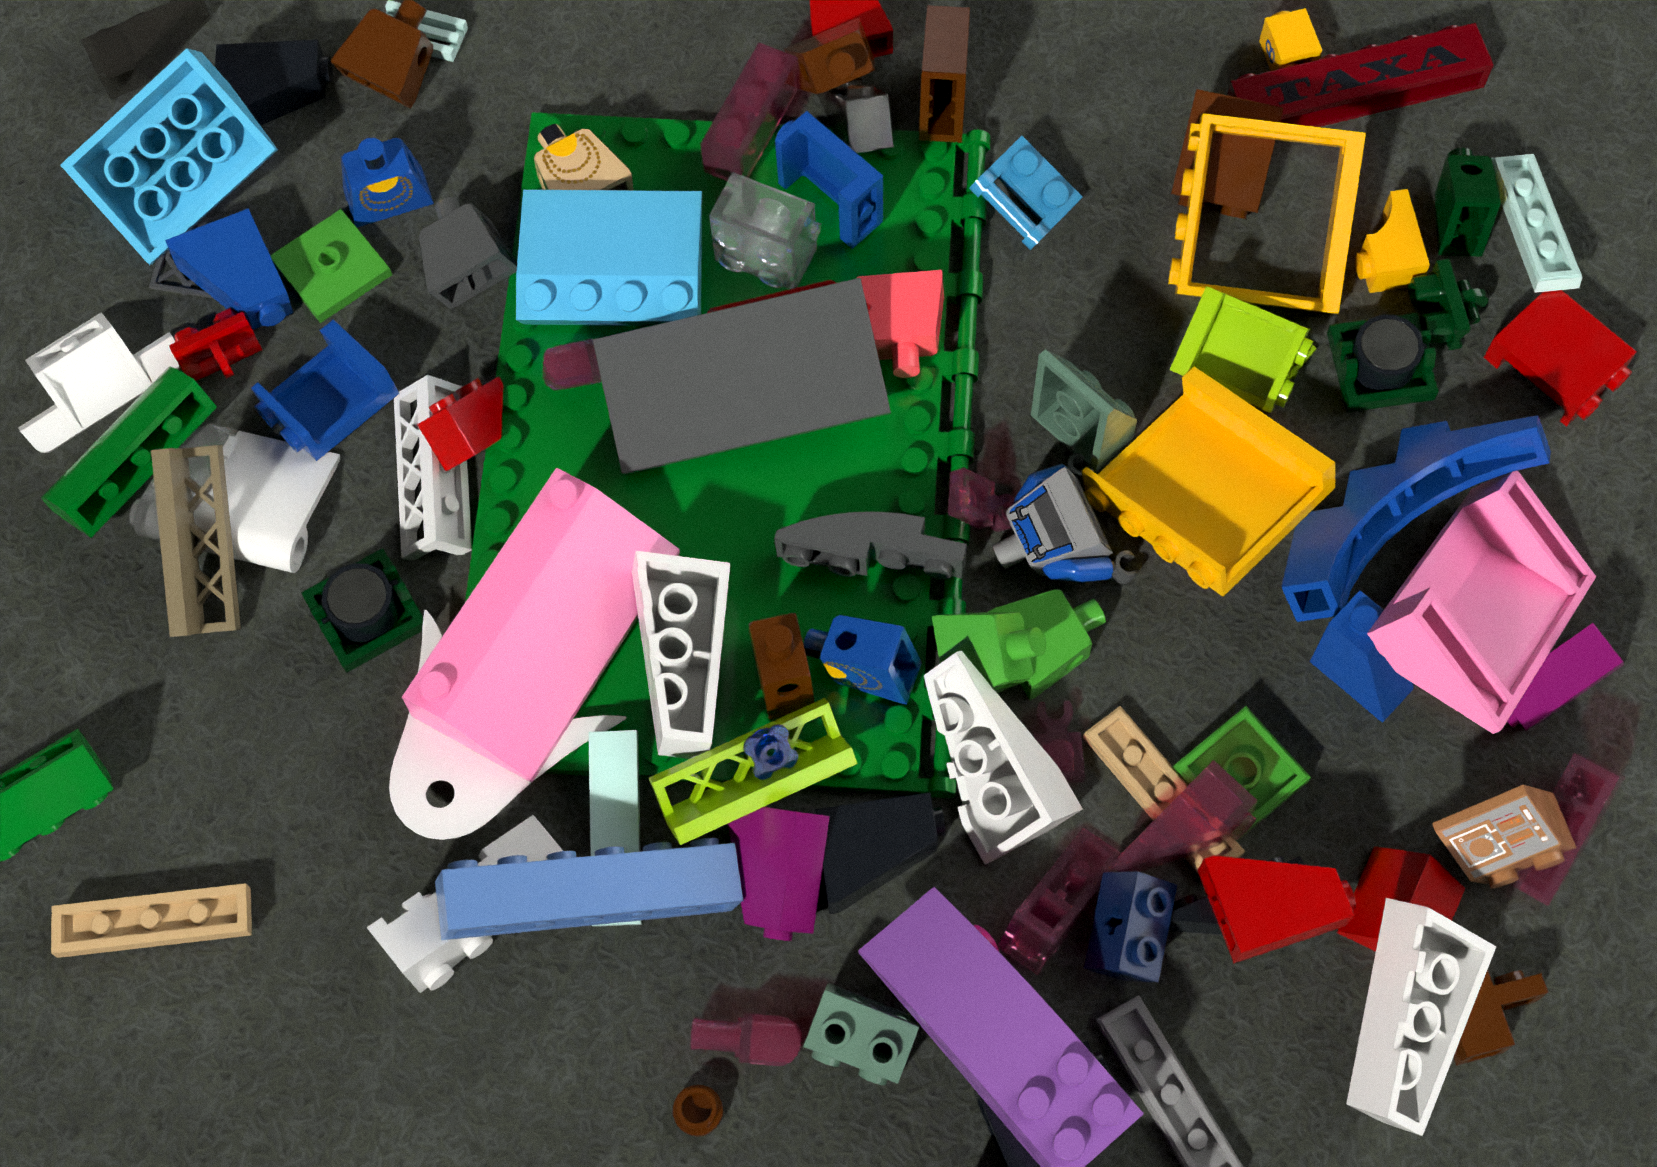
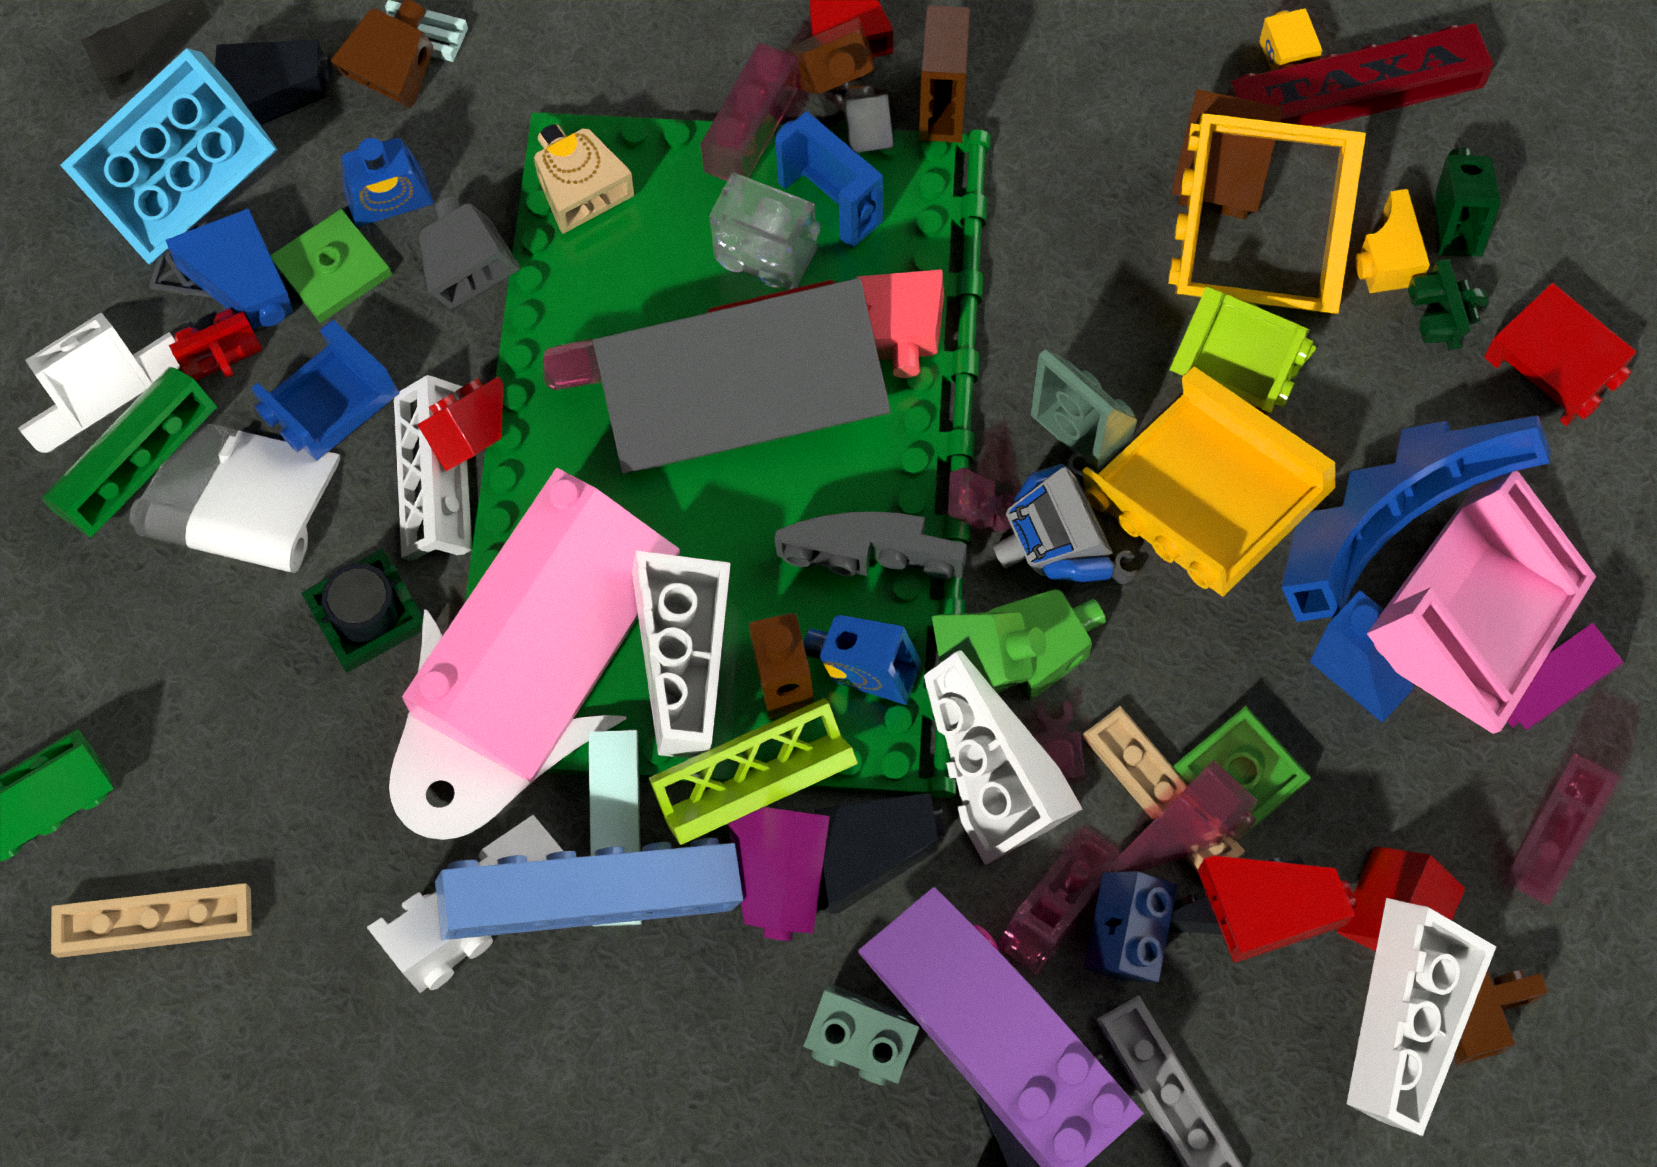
(179, 541): dark tan fence -> none
(609, 257): medium azure slope -> none
(697, 1110): reddish brown plate -> none
(754, 1038): clear pink arm -> none
(765, 739): clear blue plate -> none
(1034, 184): dark azure plate -> none
(1383, 361): piece -> none
(1507, 835): medium nougat slope -> none
(1535, 224): light aqua tile -> none

